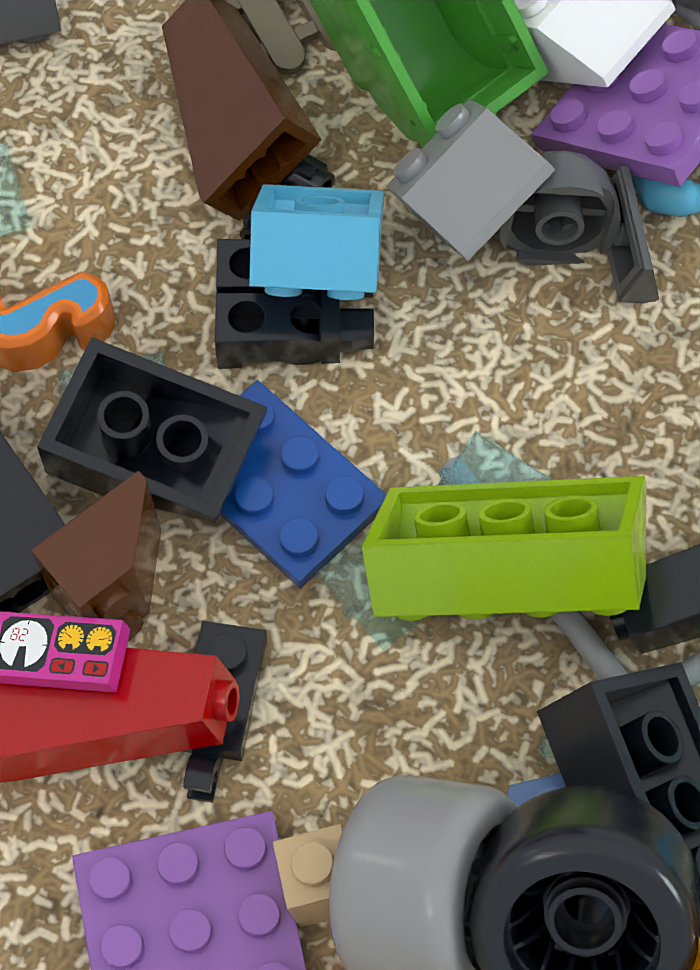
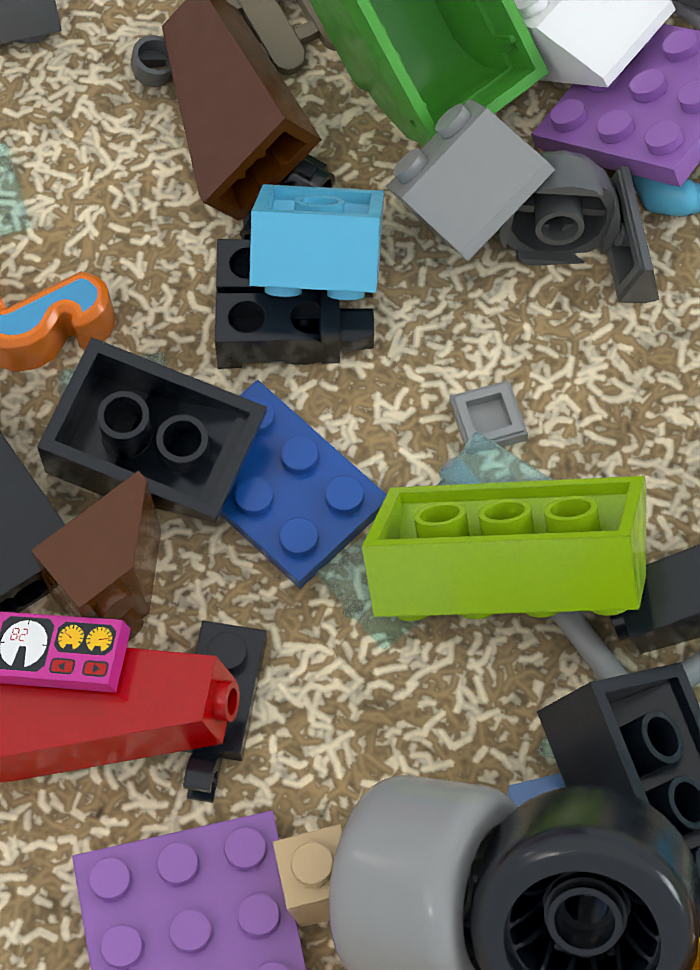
(147, 54): none -> dark grey hinge
(491, 413): none -> light grey tile

